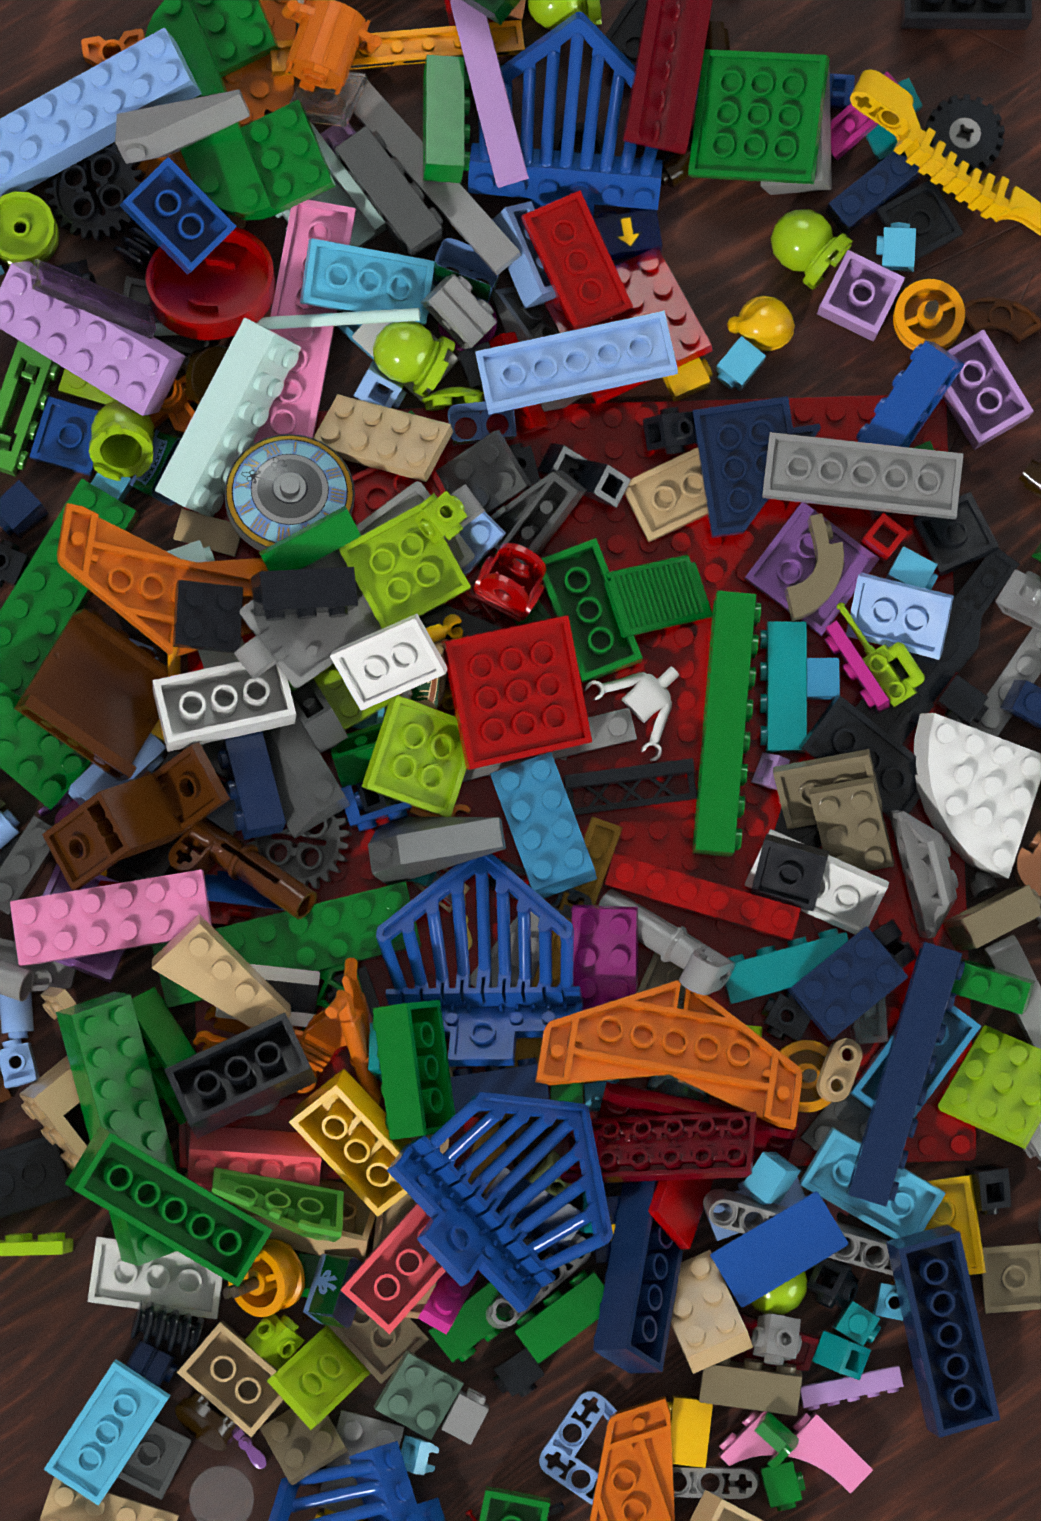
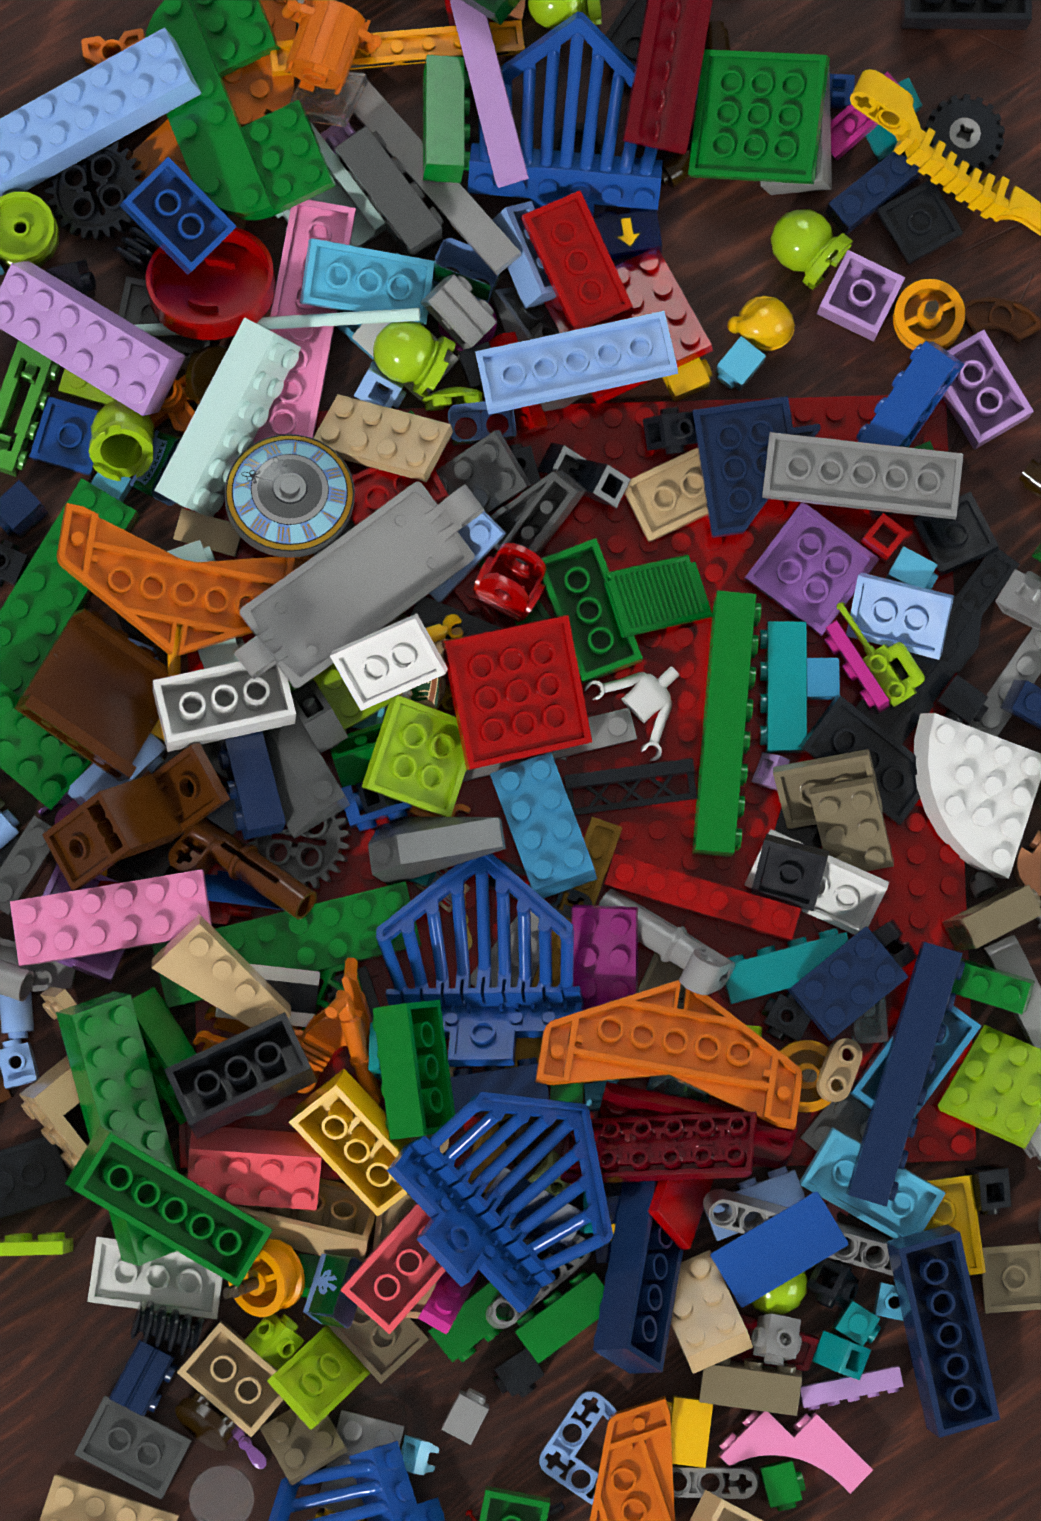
(92, 298): clear purple tile -> none
(107, 1432): medium azure plate -> none
(176, 125): light grey wedge -> none
(207, 616): black plate -> none
(295, 1206): bright green wedge -> none
(304, 592): black brick -> none
(311, 542): green tile -> none
(403, 569): lime plate -> none
(418, 1395): sand green plate -> none
(436, 526): lime brick -> none
(770, 1178): medium azure brick -> none
(777, 1437): green tile -> none
(818, 587): dark tan arch -> none
(897, 247): medium azure brick -> none
(925, 870): light grey wedge -> none

